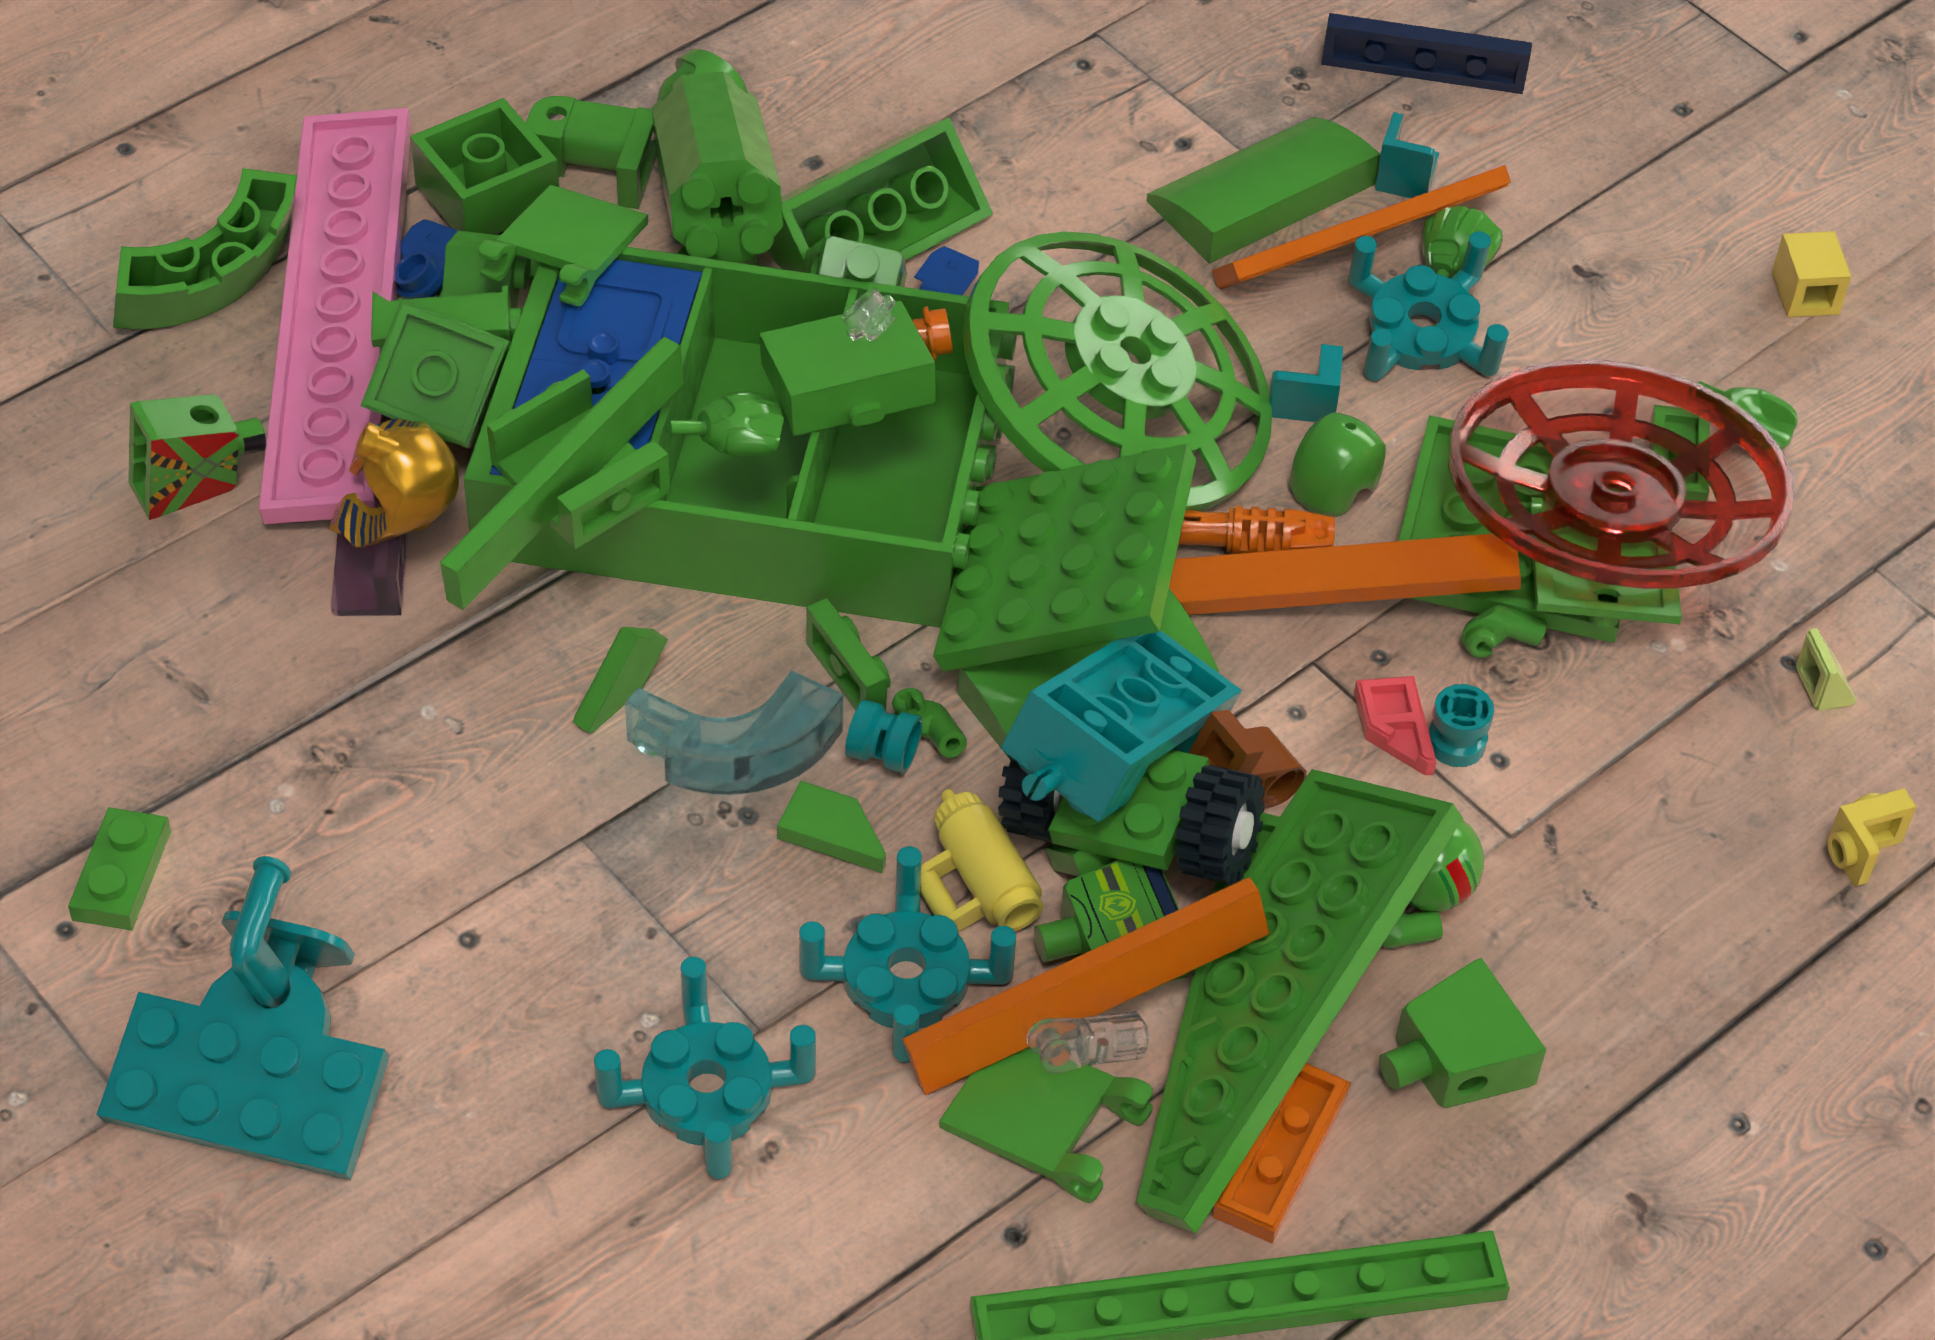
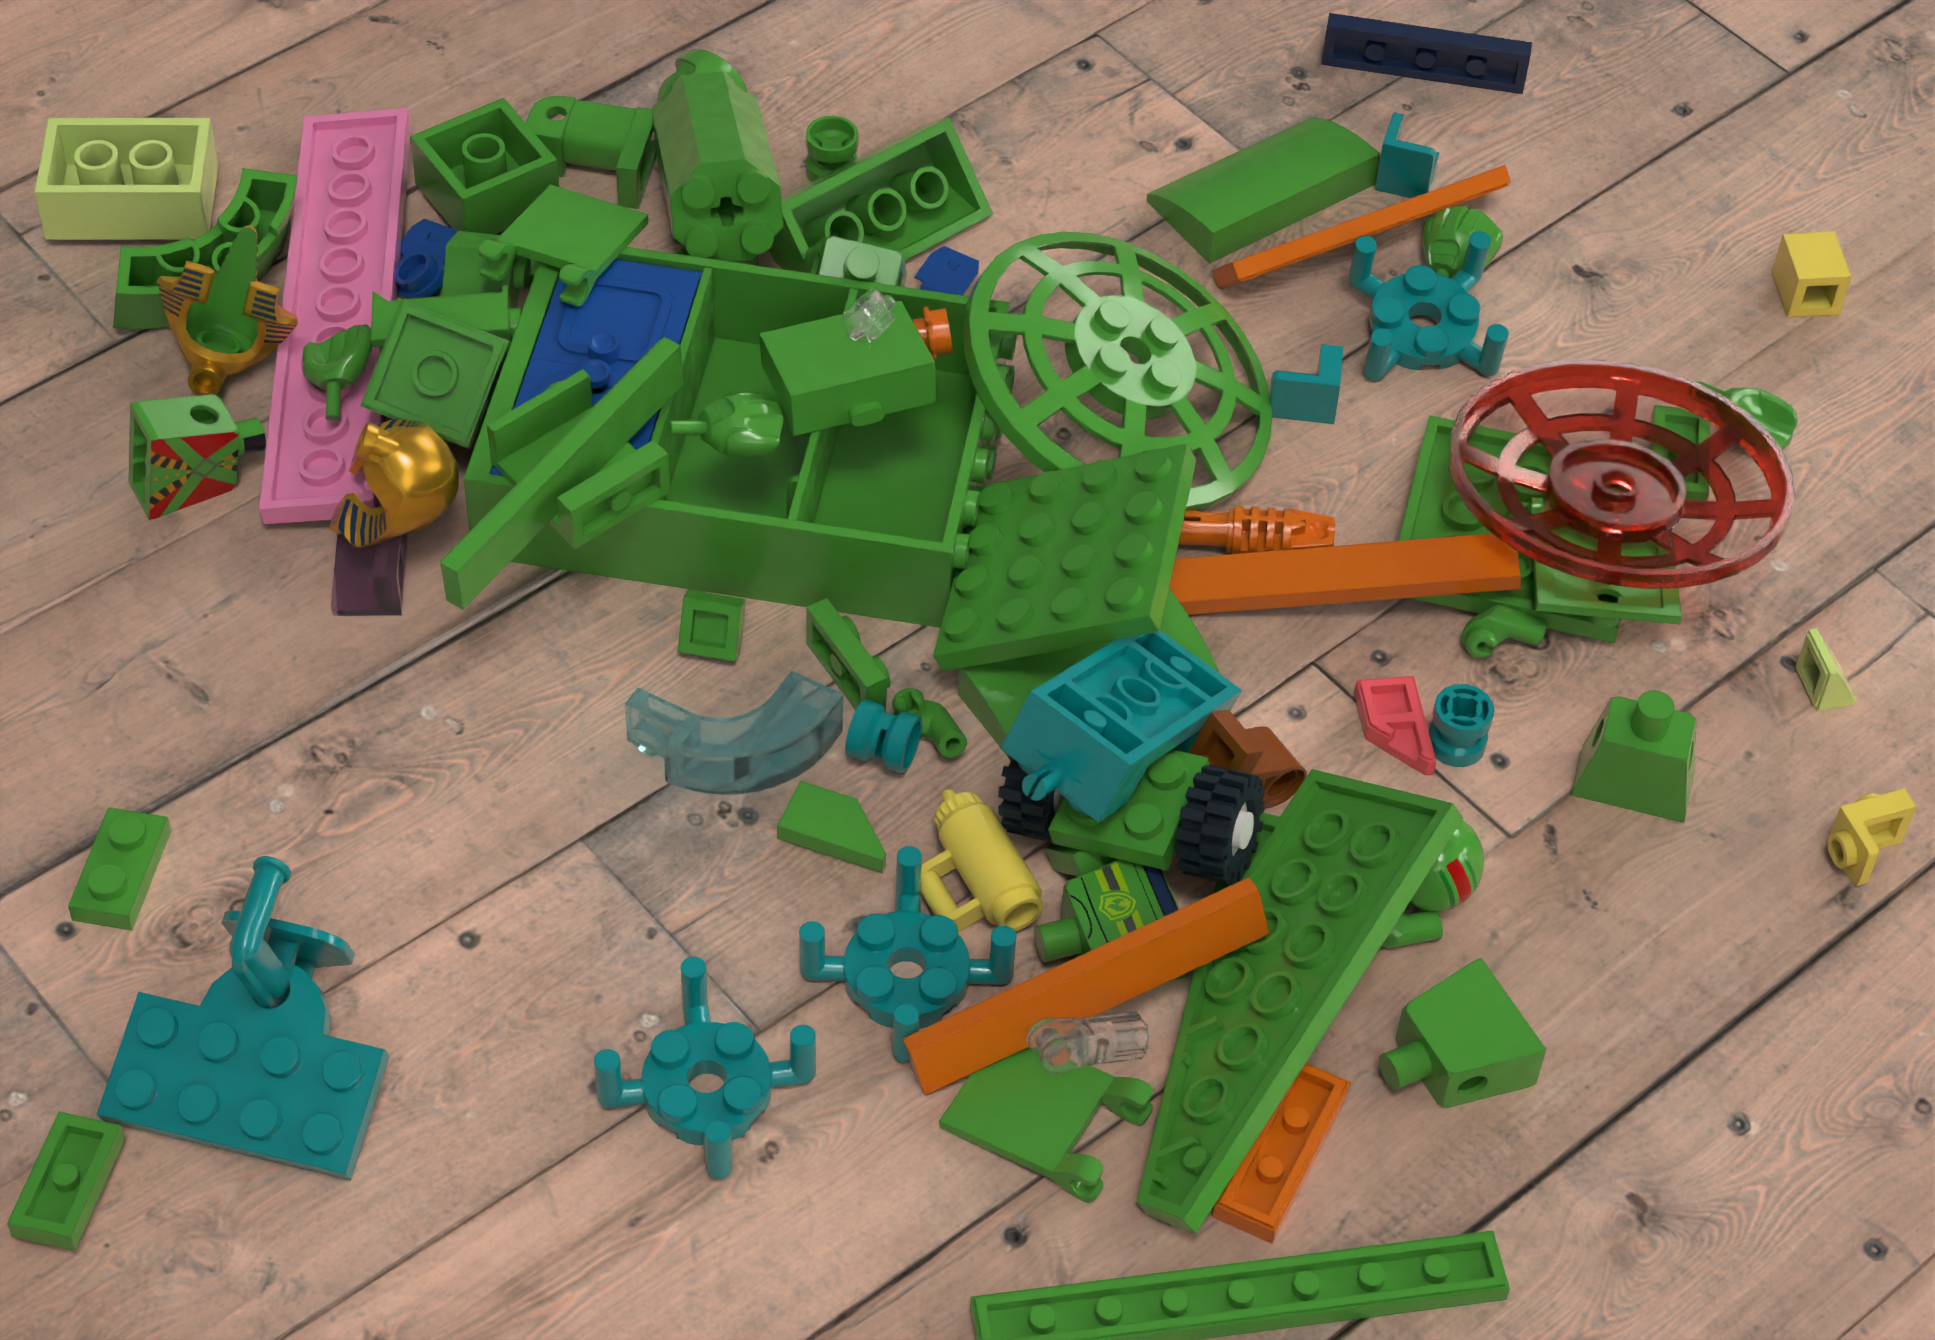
(66, 1181): none -> bright green plate
(126, 178): none -> yellowish green brick
(224, 317): none -> piece
(337, 364): none -> bright green piece
(620, 674): bright green tile -> none
(711, 625): none -> bright green tile
(830, 144): none -> bright green wheel
(1335, 463): bright green helmet -> none
(1640, 757): none -> bright green torso

